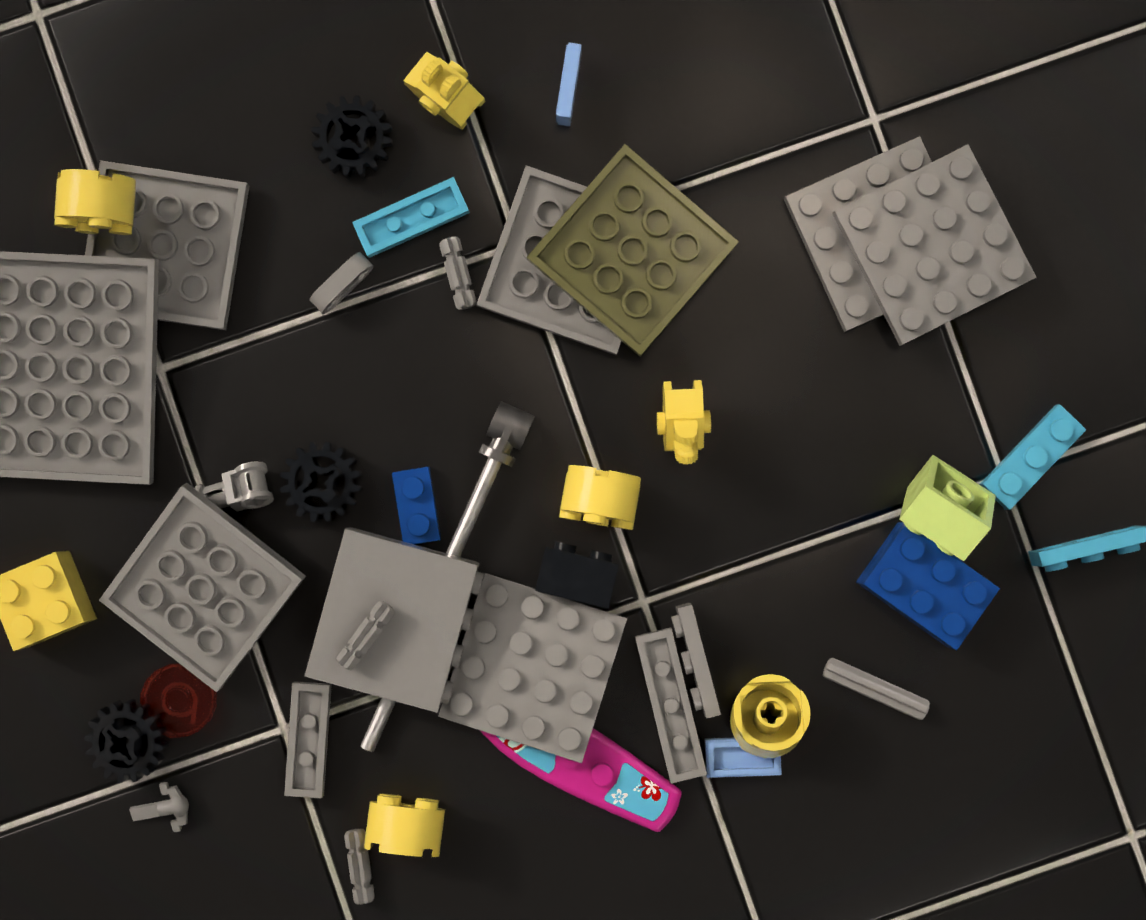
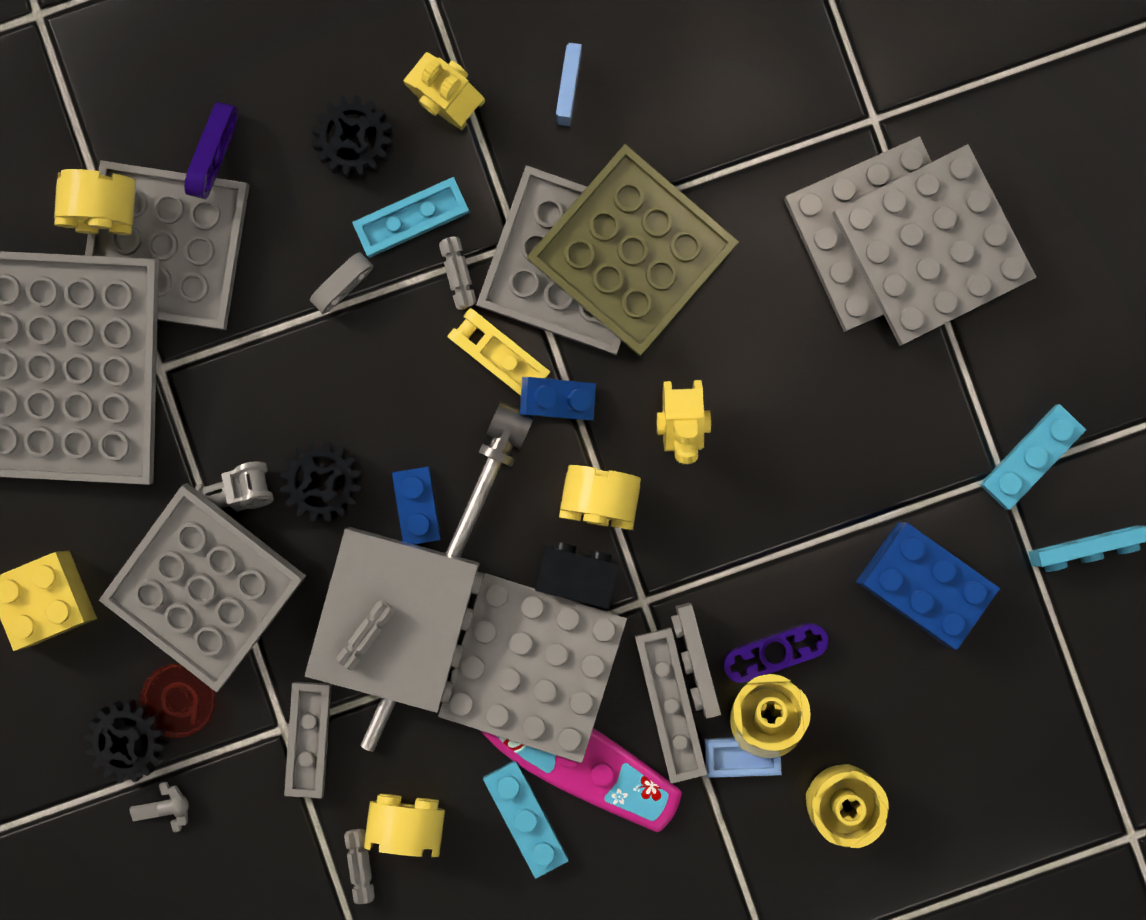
(211, 150): none -> dark purple beam
(497, 352): none -> light yellow plate
(525, 819): none -> medium azure plate
(557, 398): none -> blue plate
(804, 651): none -> dark purple beam
(867, 798): none -> light yellow brick
(876, 688): light grey axle -> none
(948, 508): yellowish green brick -> none

